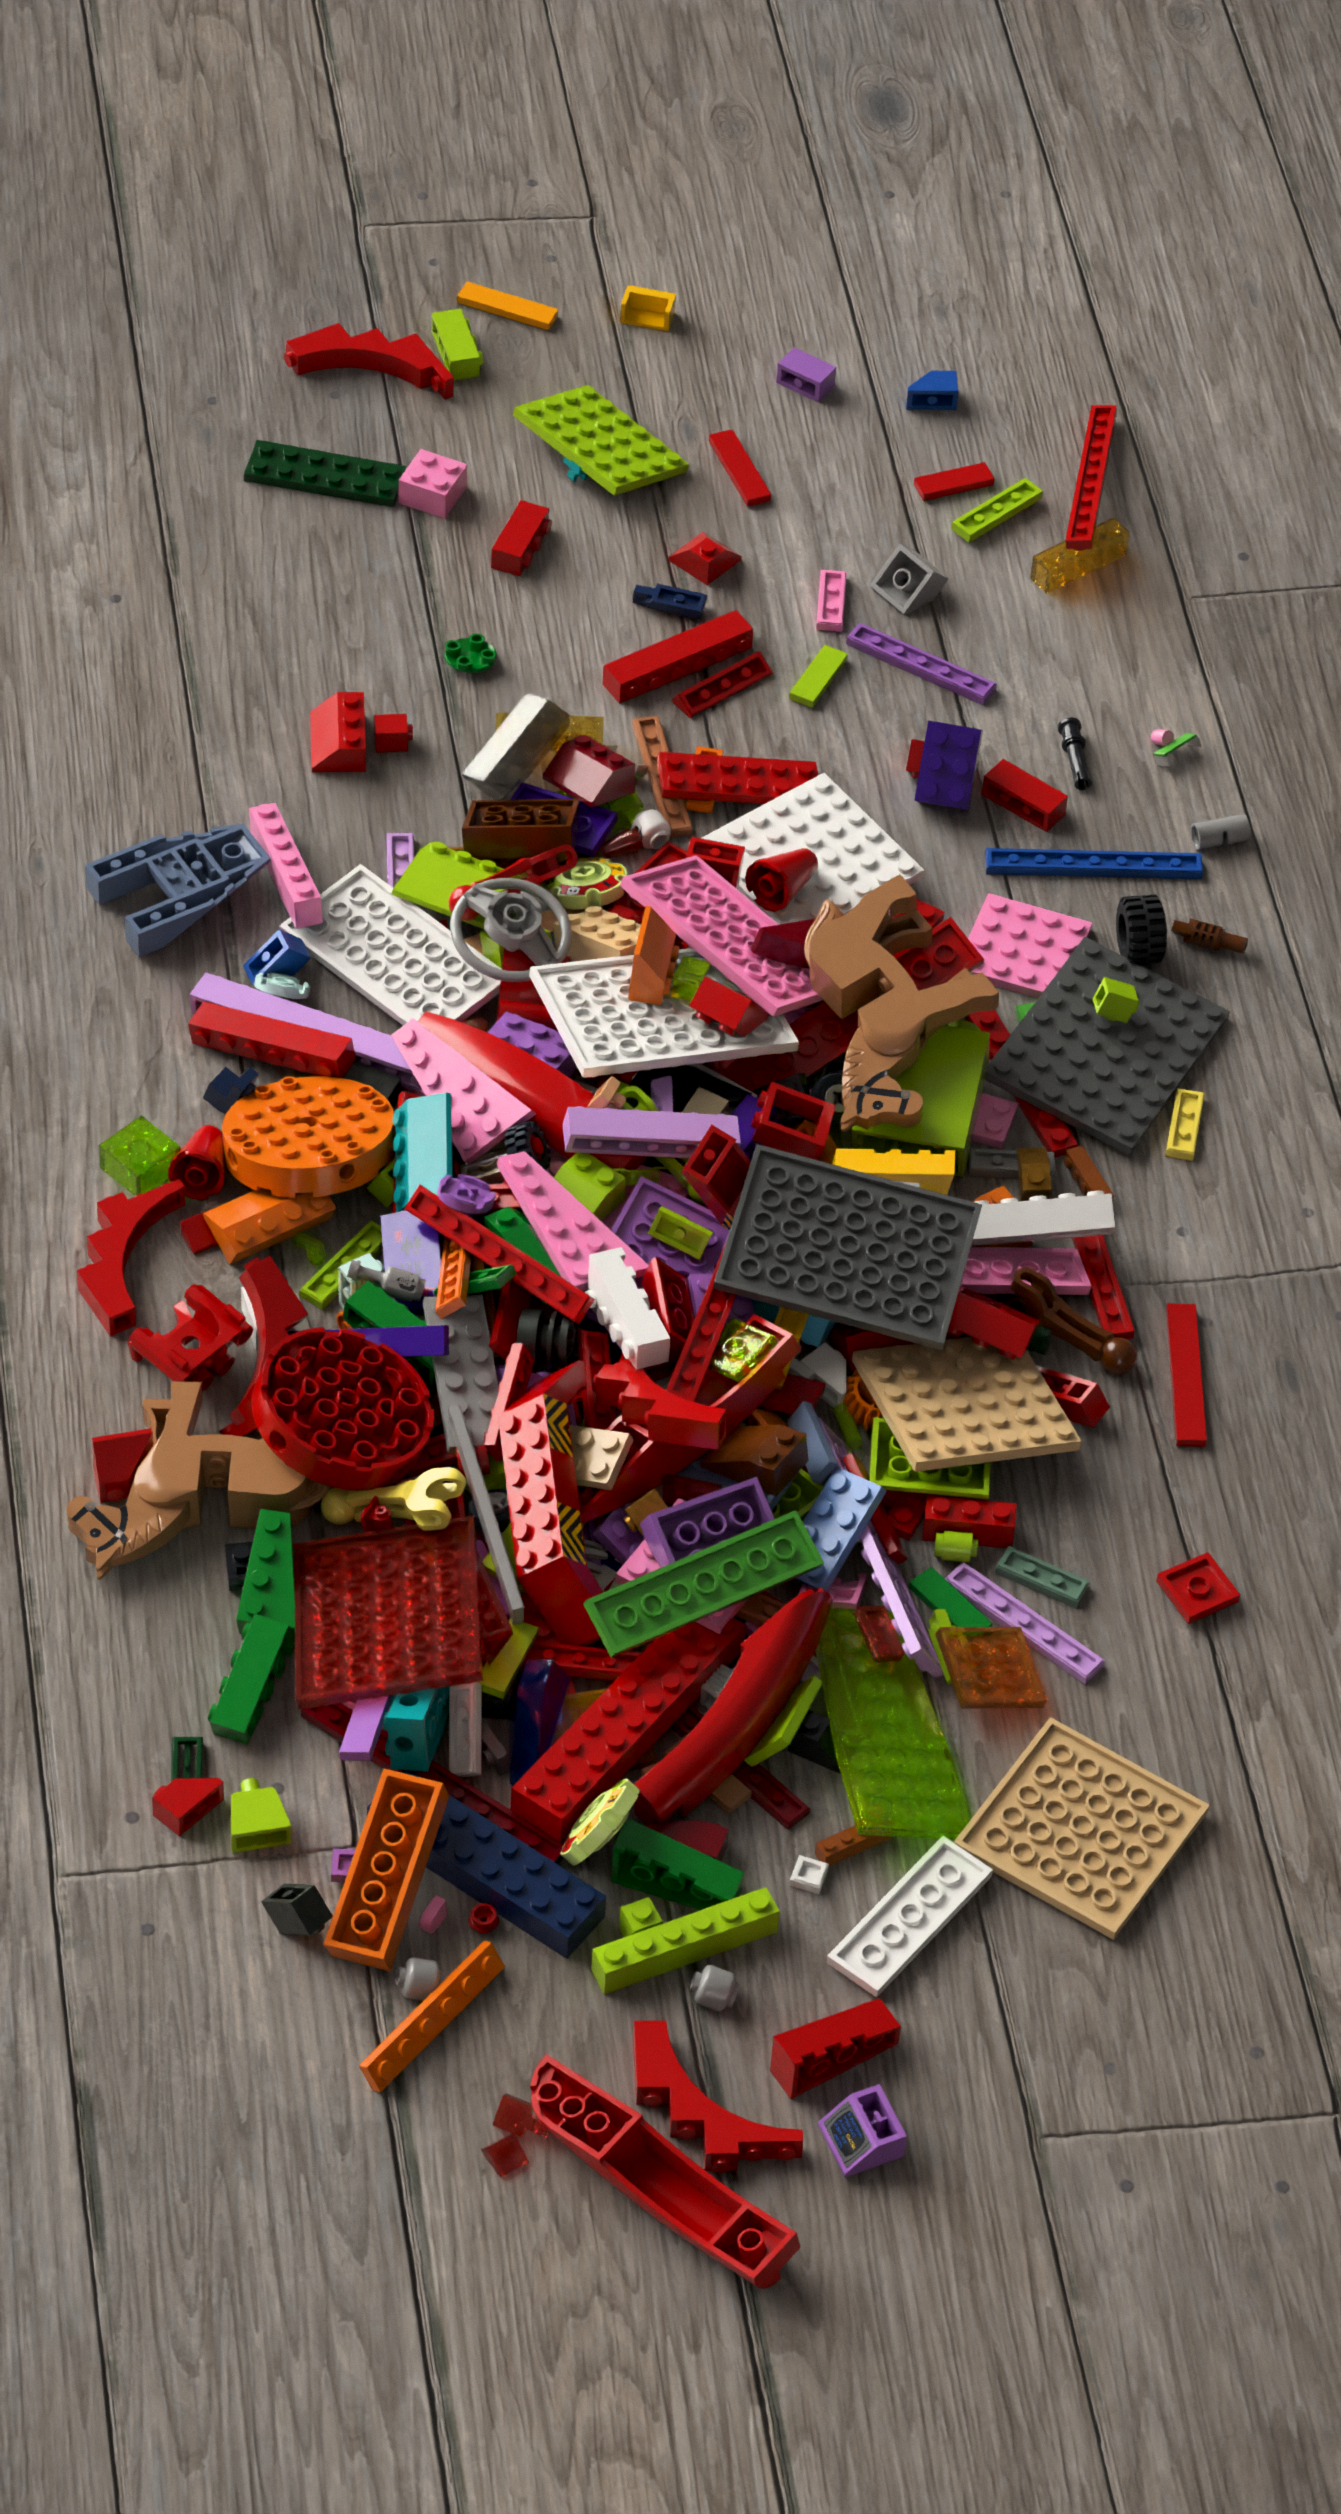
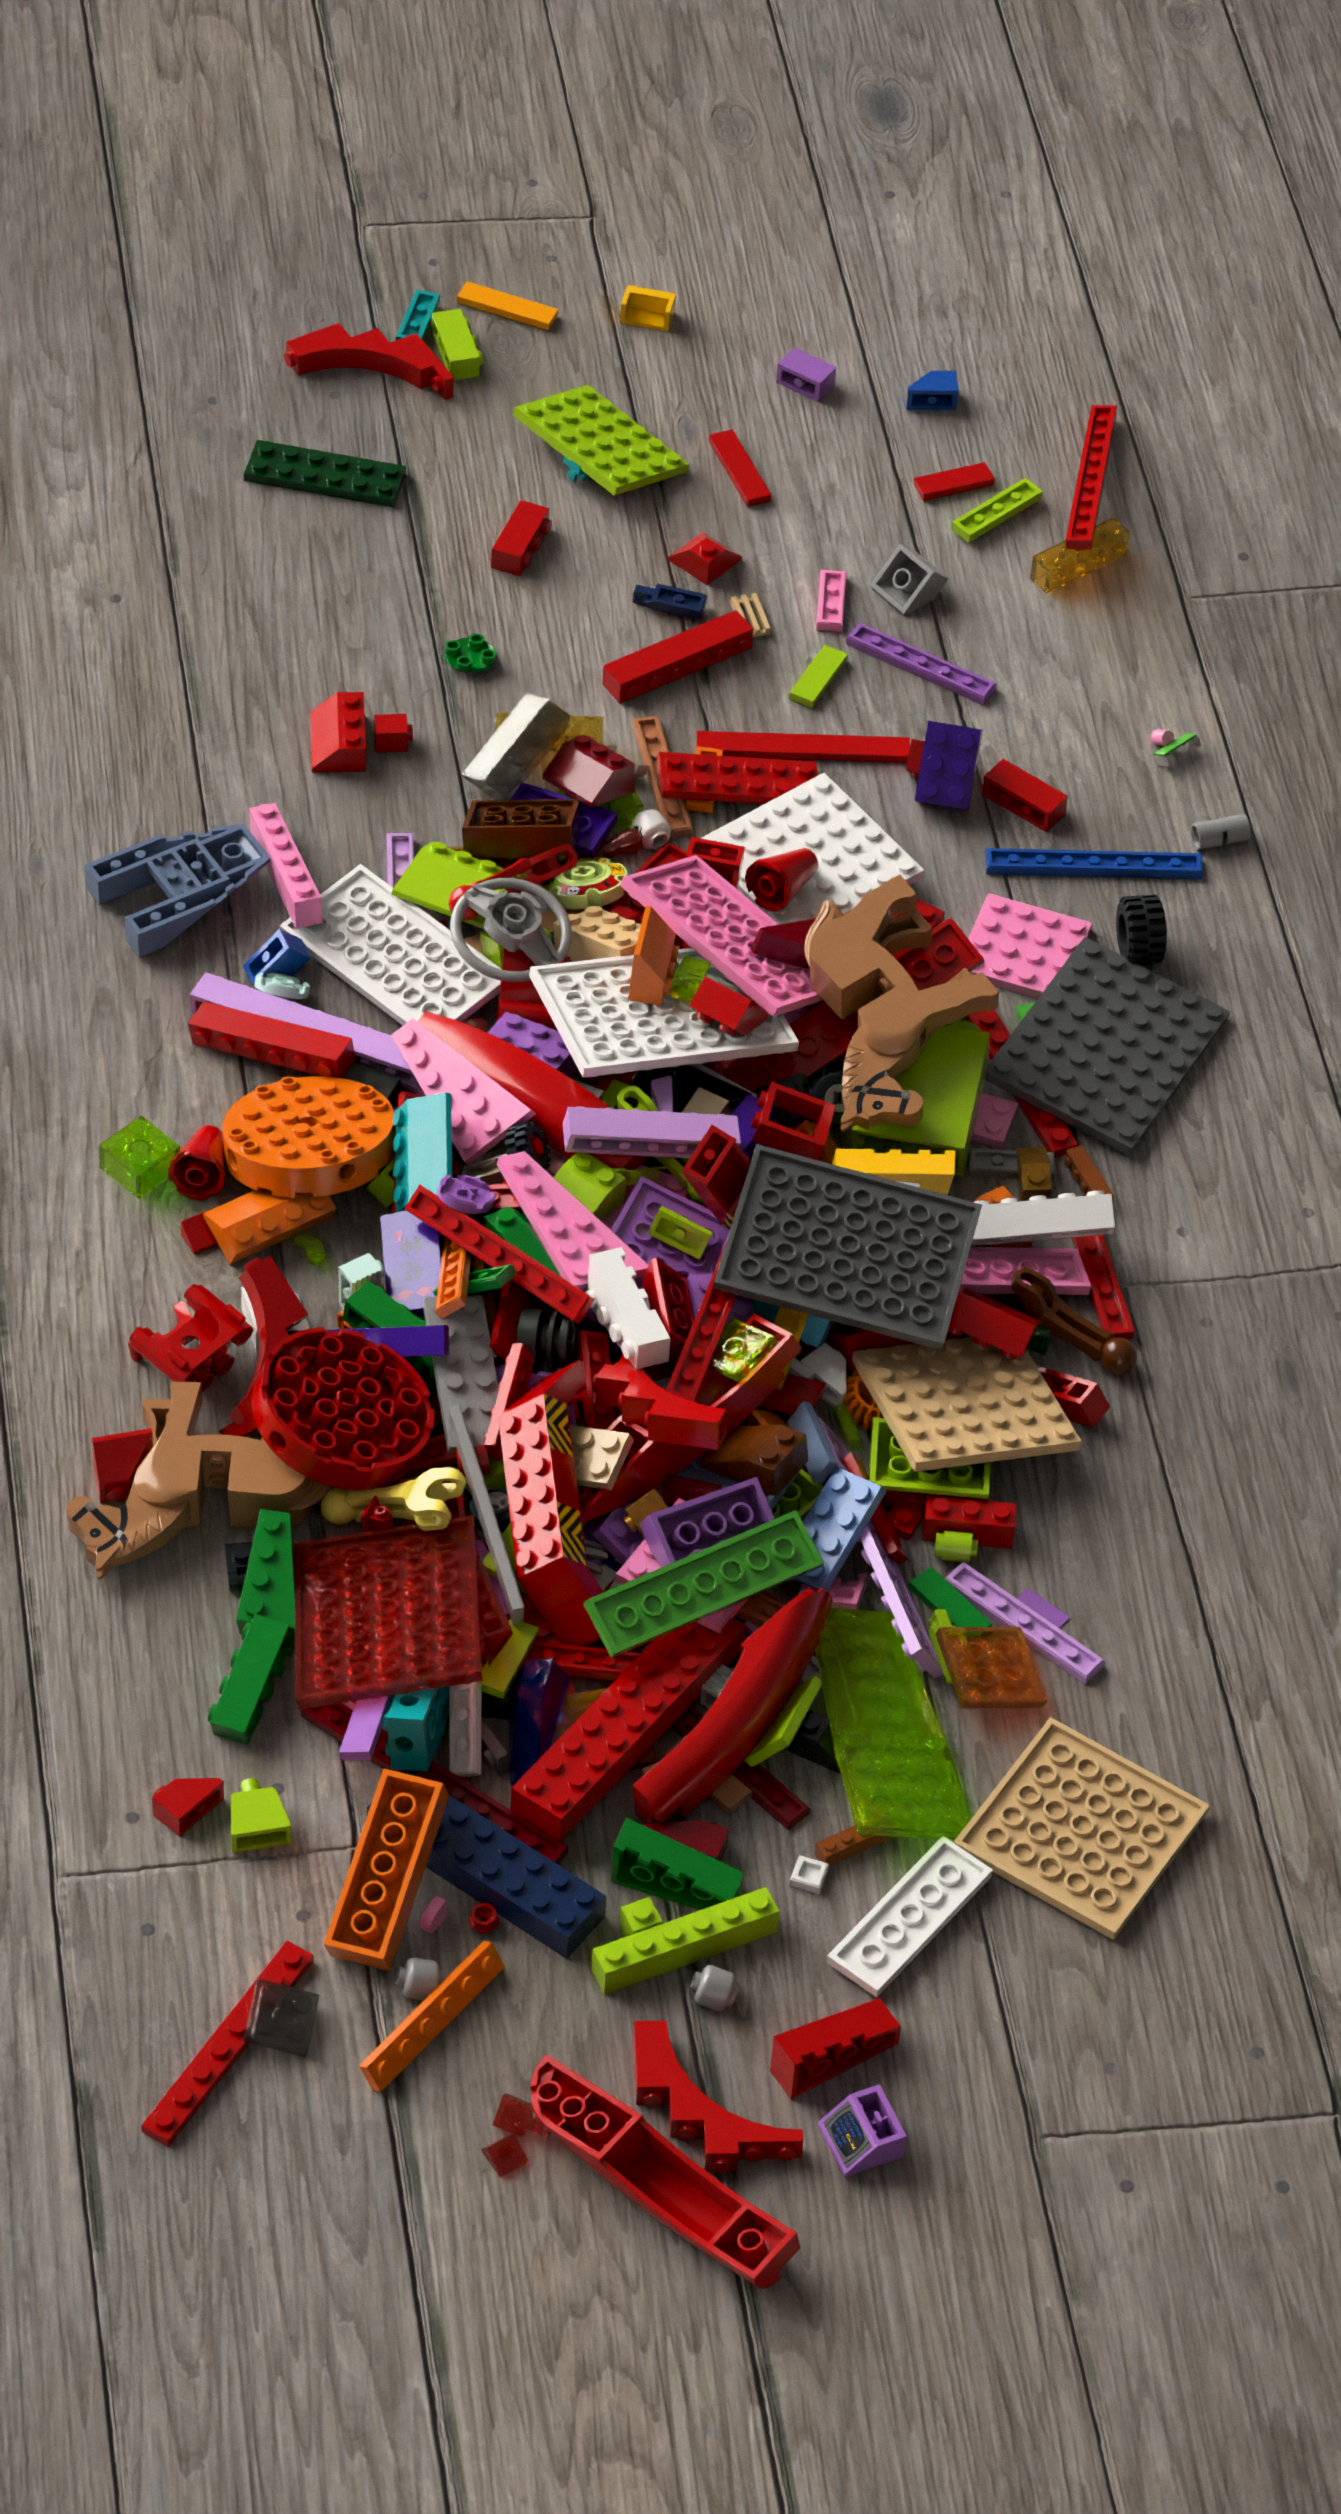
(123, 1225): red arch -> none
(187, 1742): dark green tile -> none
(219, 2052): none -> red plate
(229, 1088): dark blue brick -> none
(281, 2017): none -> clear smoke plate
(297, 1909): pearl dark grey brick -> none
(324, 1284): lime tile -> none
(341, 1863): medium lavender plate -> none
(395, 1281): light grey piece -> none
(419, 314): none -> teal plate
(432, 483): bright pink brick -> none
(600, 1822): yellowish green piece -> none
(607, 1096): light nougat tile -> none
(722, 685): red slope -> none
(754, 601): none -> tan tile
(807, 746): none -> red tile
(879, 1633): clear red plate -> none
(1042, 1577): sand green tile -> none
(1043, 1607): none -> medium lavender sticker
(1073, 744): black pin -> none
(1115, 1000): lime brick -> none
(1184, 1124): light yellow tile -> none
(1186, 1375): red tile -> none
(1198, 1588): red plate -> none
(1209, 936): reddish brown hinge -> none

